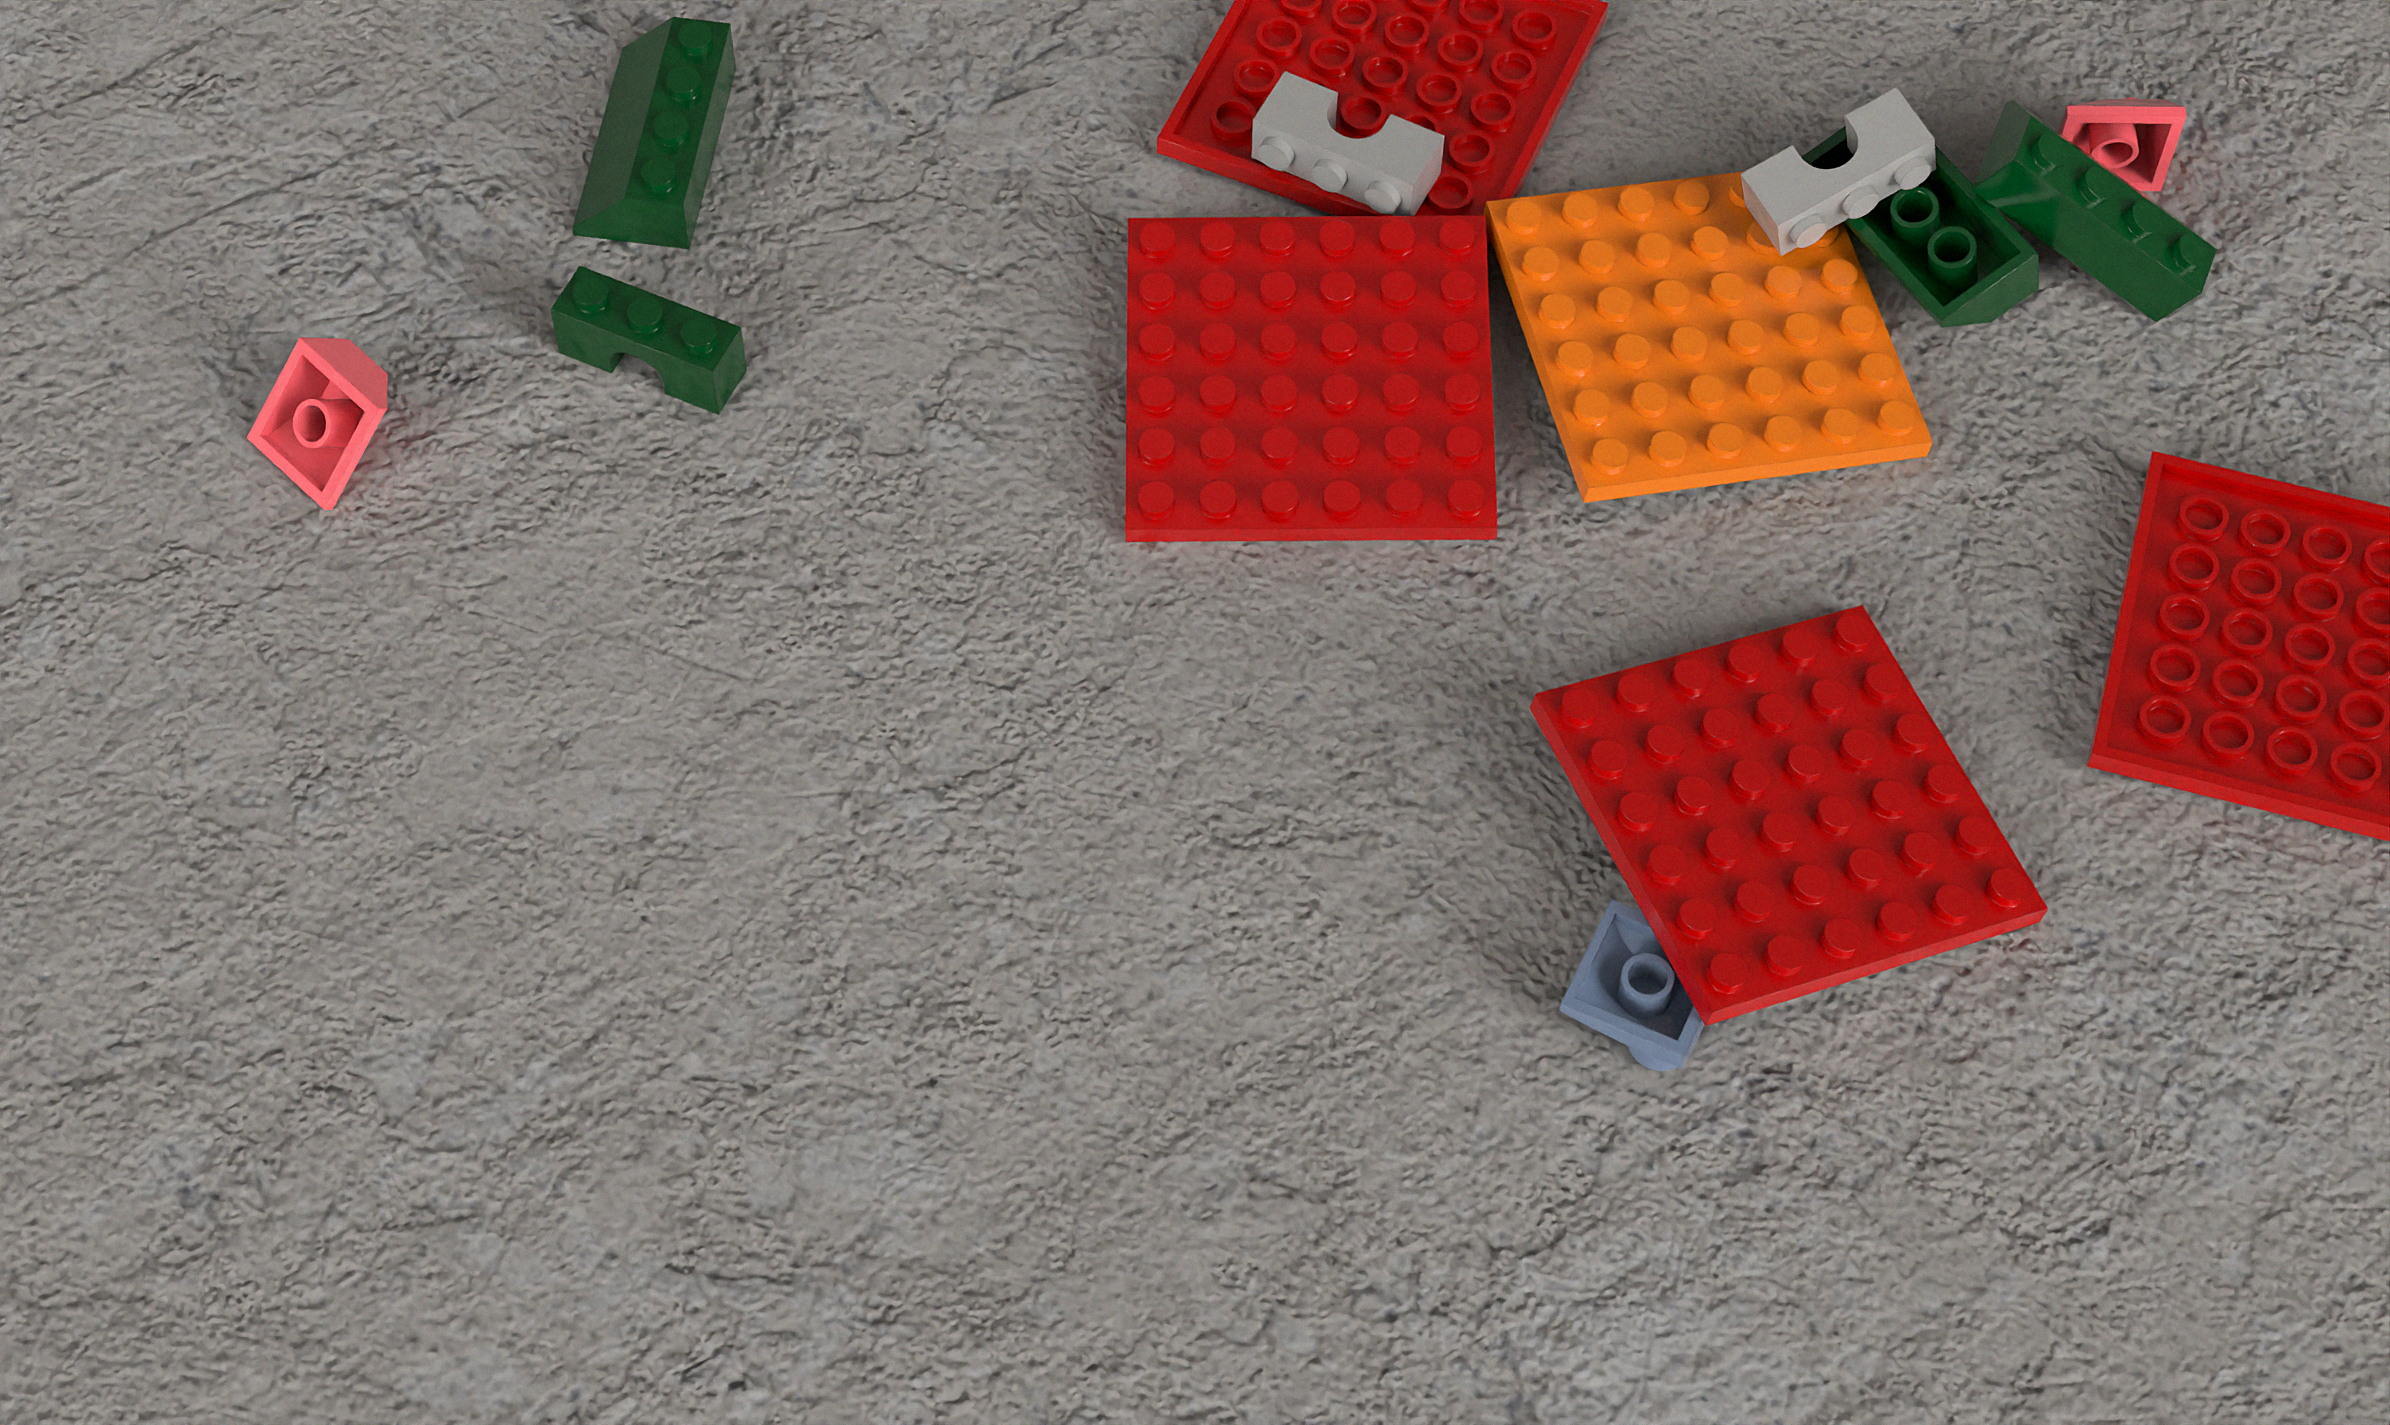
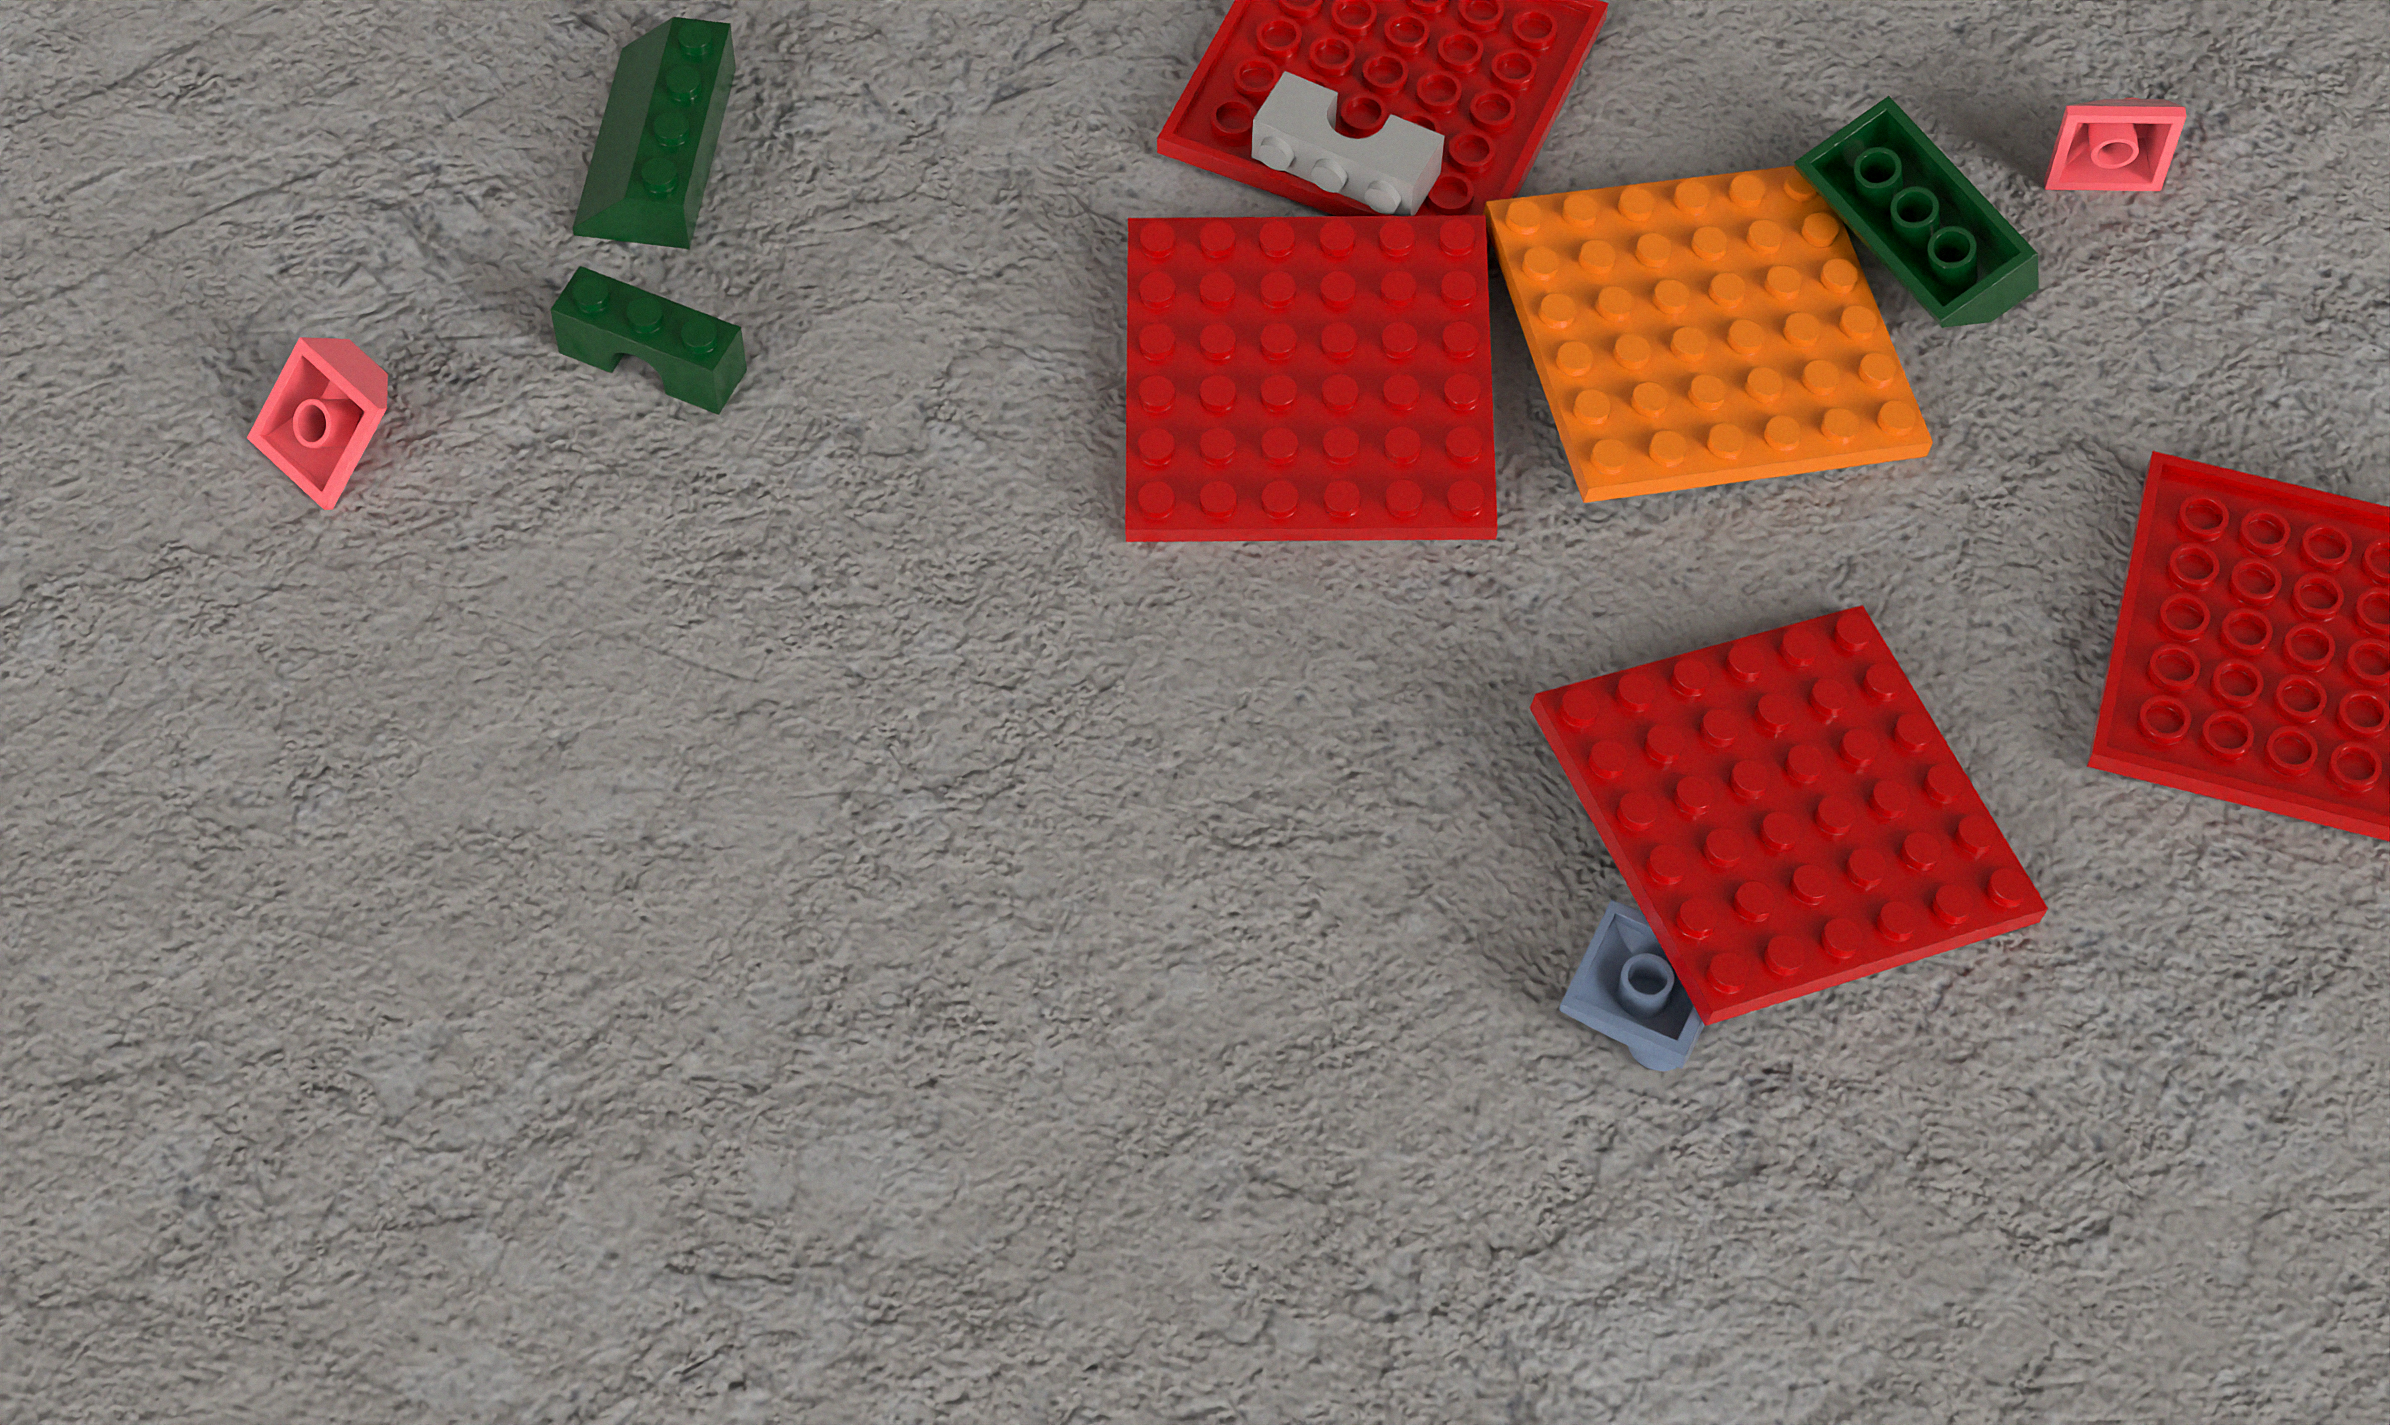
(1802, 202): light grey arch -> none
(2092, 215): dark green slope -> none

